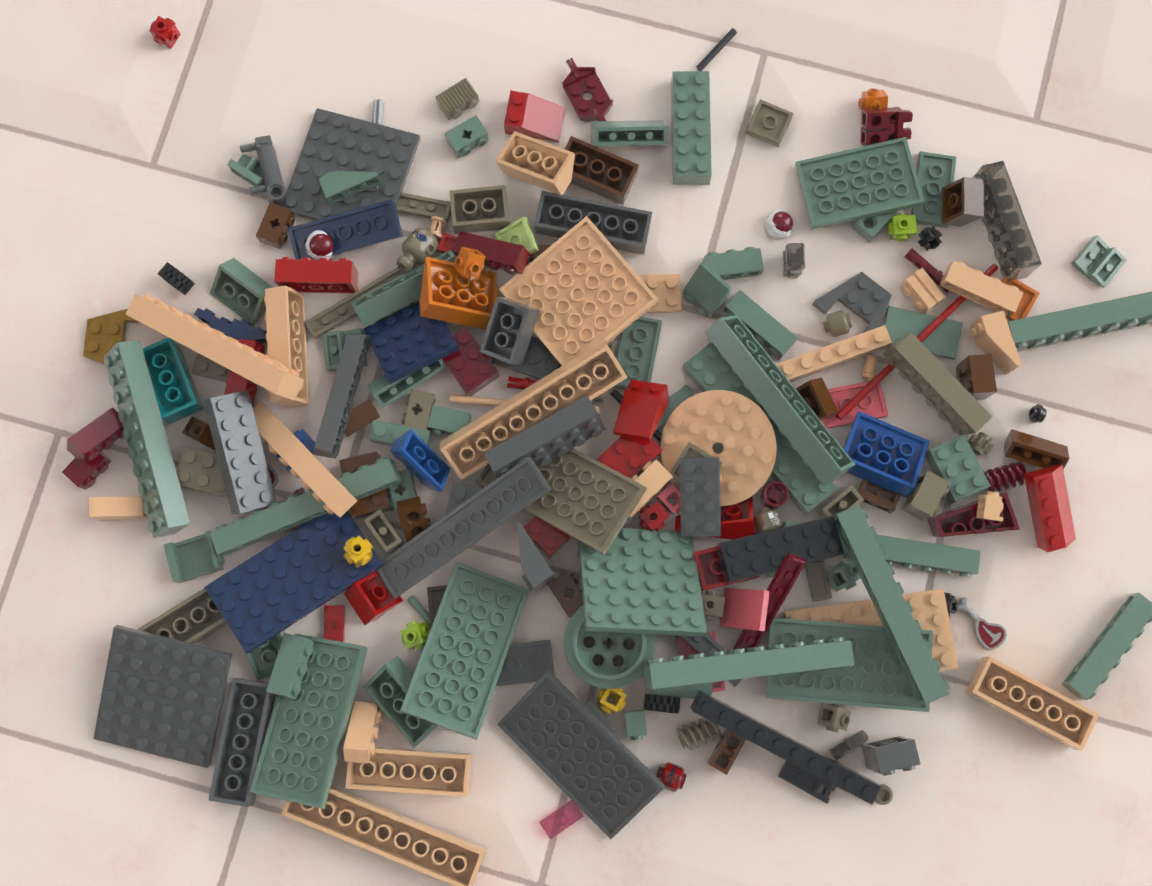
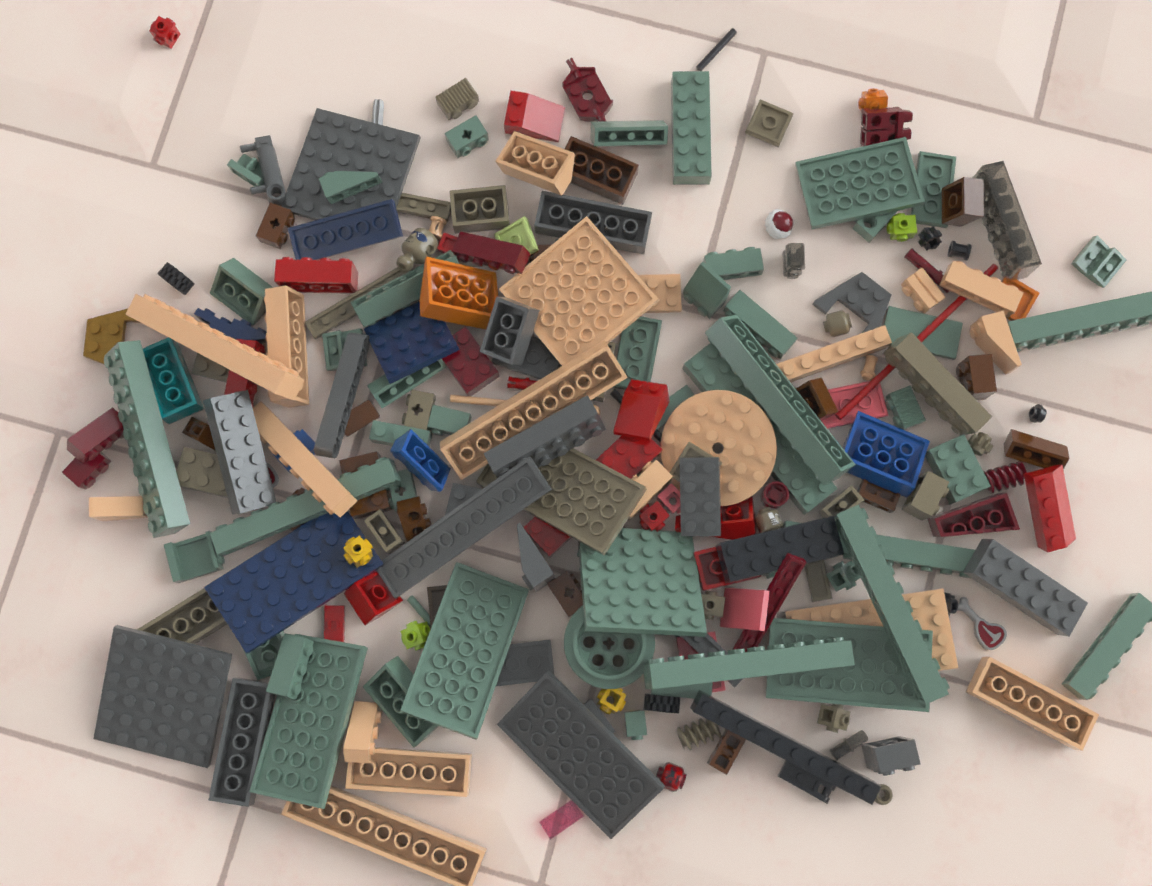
(319, 245): dark red hair -> none
(469, 262): orange brick -> none
(904, 408): none -> sand green brick
(959, 250): none -> black bush
(990, 506): light nougat brick -> none
(1025, 587): none -> dark grey brick

